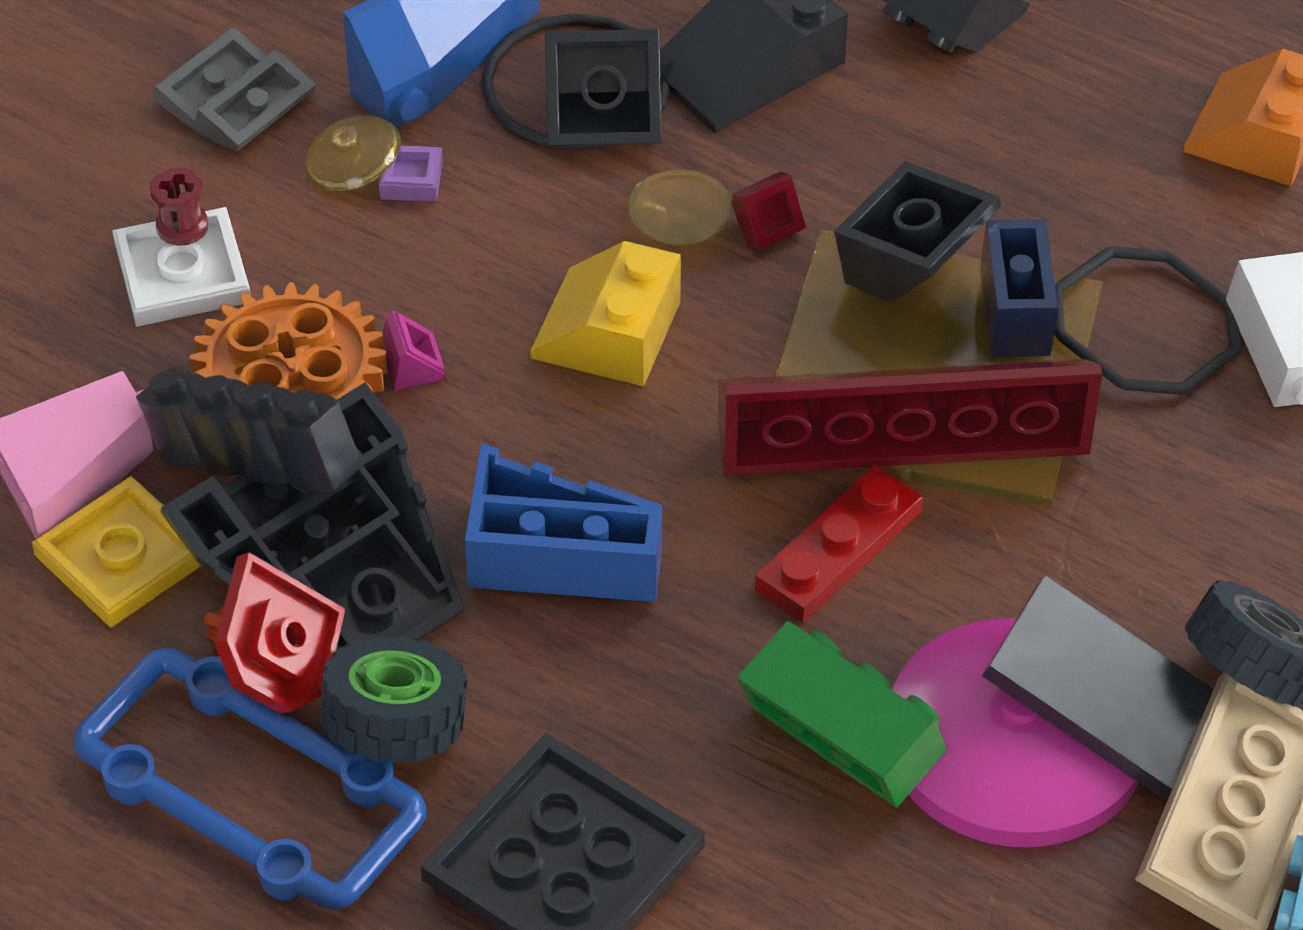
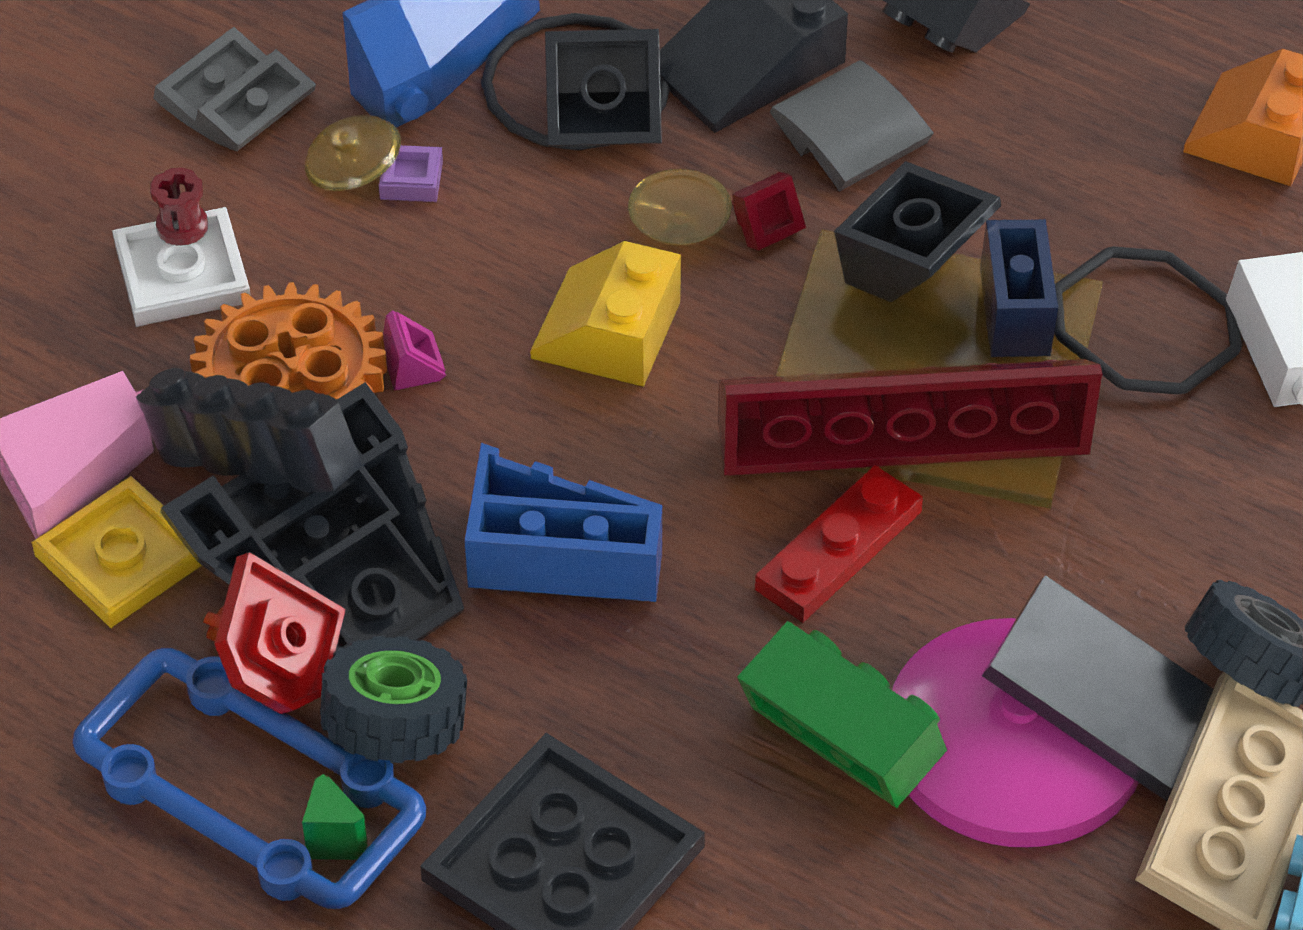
(333, 823): none -> green slope
(852, 123): none -> dark grey slope

